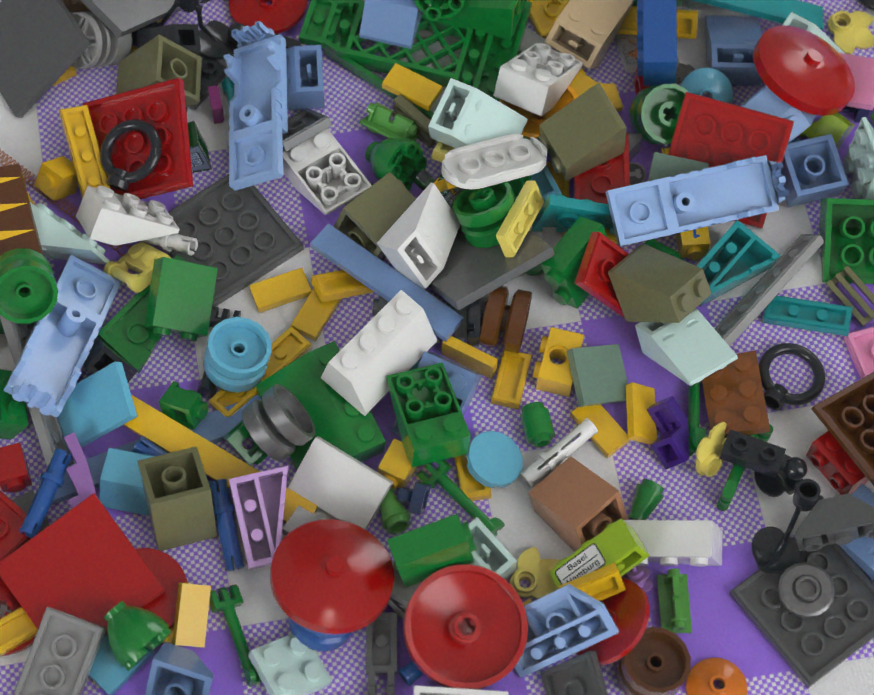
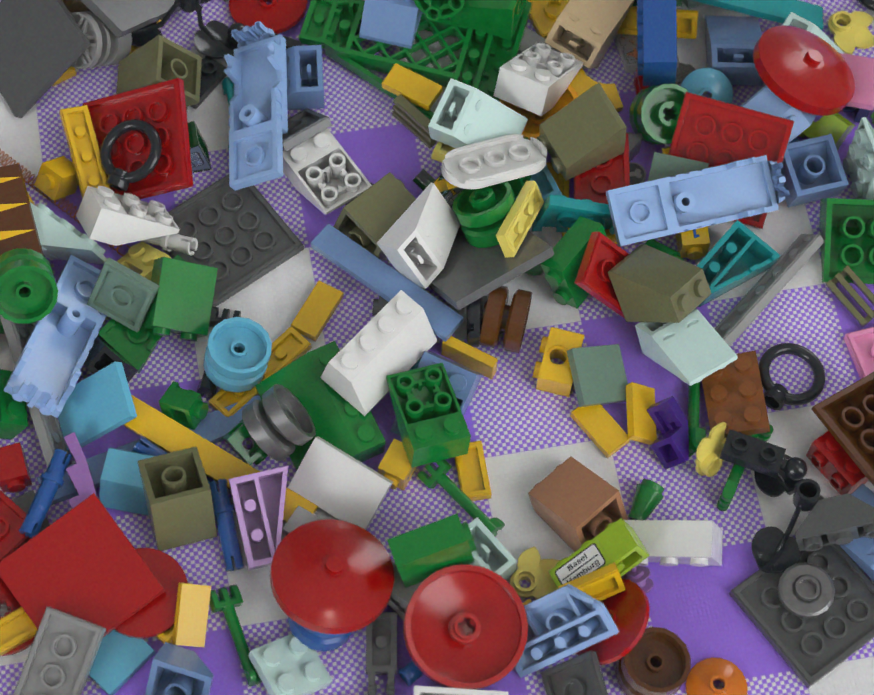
(123, 294): none -> sand green tile
(132, 631): green piece -> none
(182, 34): black slope -> none
(216, 104): magenta tile -> none
(280, 290): yellow tile -> none
(337, 286): yellow tile -> none
(379, 122): bright green hinge -> none
(393, 514): bright green cone -> none
(399, 157): green piece -> none
(416, 497): dark blue tile -> none
(494, 459): medium azure tile -> none
(511, 379): yellow tile -> none
(537, 424): green brick -> none
(584, 431): white pin -> none
(674, 602): bright green hinge -> none
(808, 315): teal tile -> none

